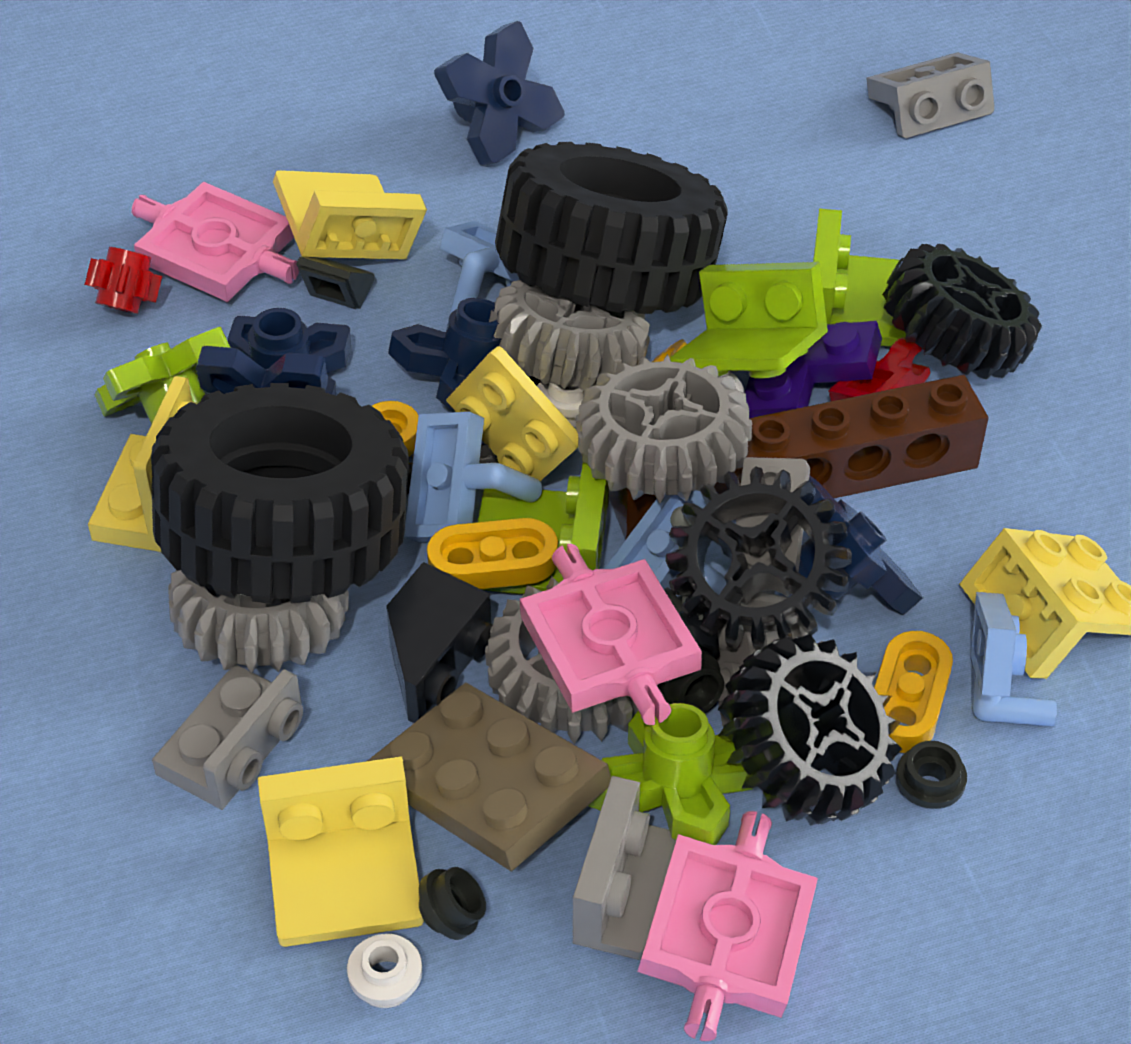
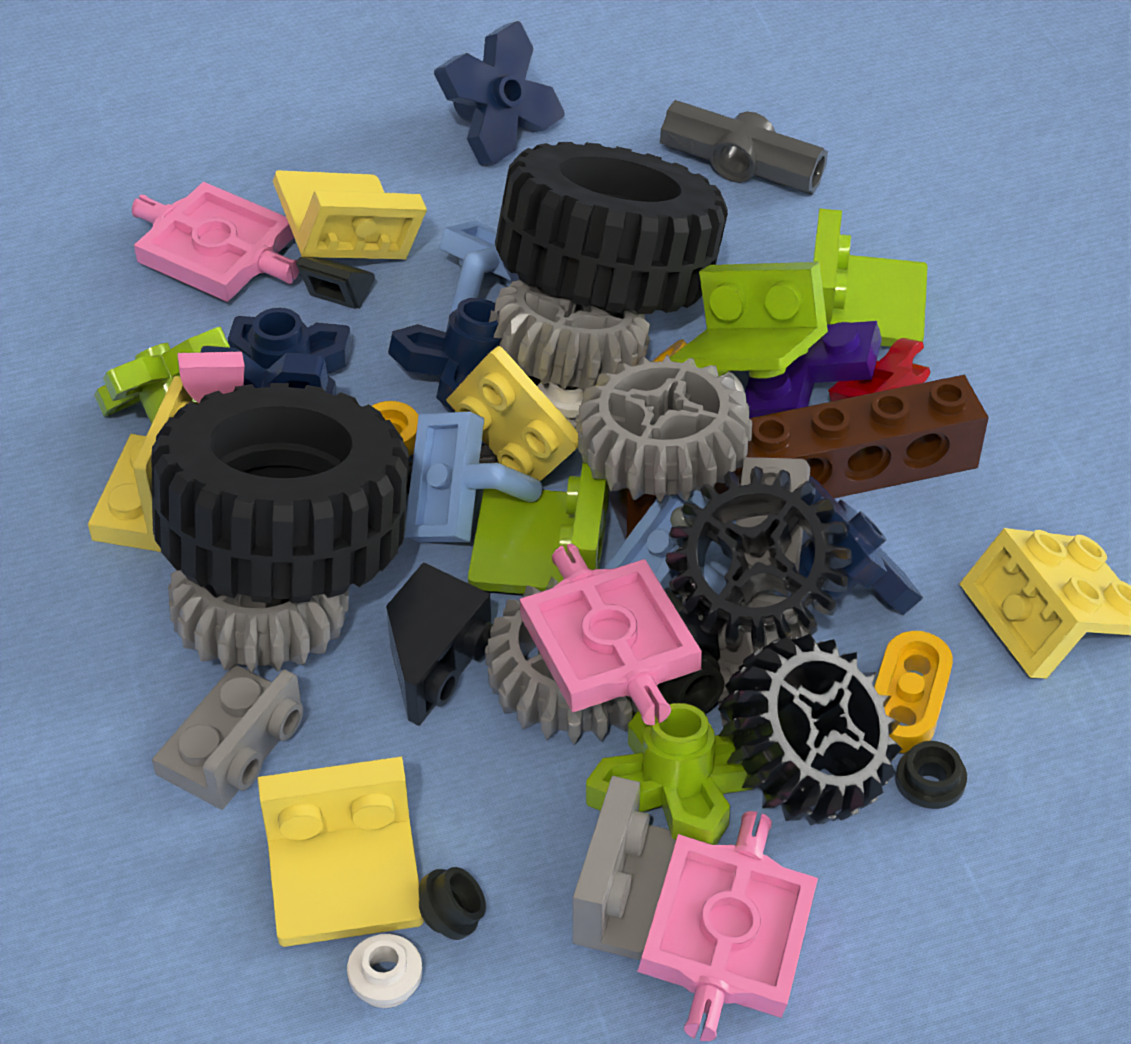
(123, 280): red gear -> none
(210, 372): none -> bright pink tile
(494, 775): dark tan plate -> none
(495, 552): yellow plate -> none
(743, 147): none -> dark grey piece
(935, 92): light grey bracket -> none
(961, 311): black gear -> none
(997, 655): light blue plate -> none

